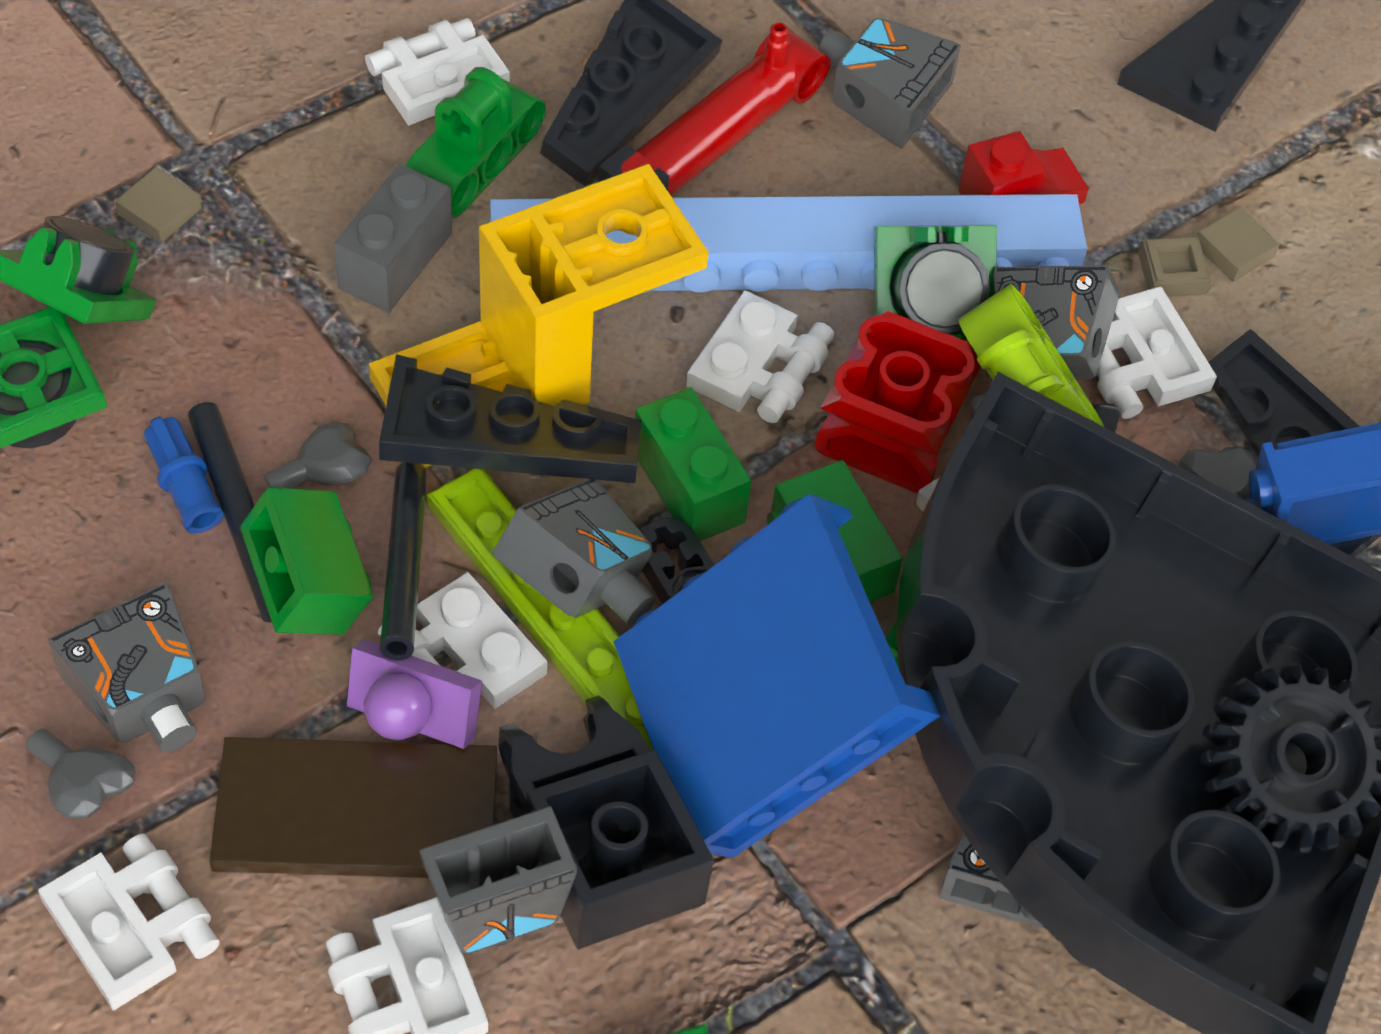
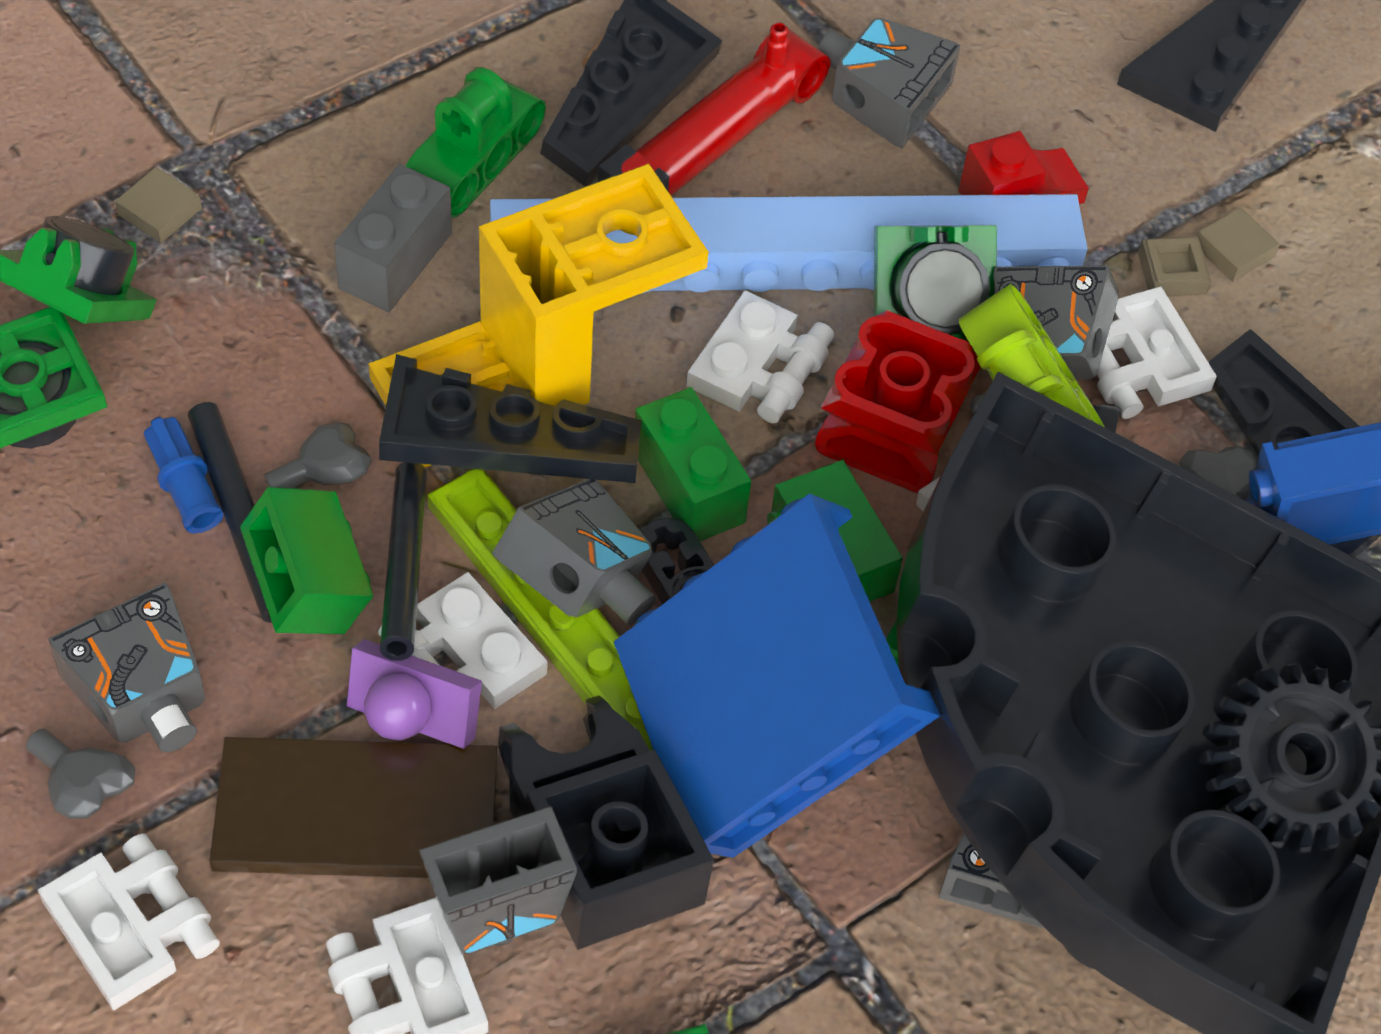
(431, 66): white plate -> none

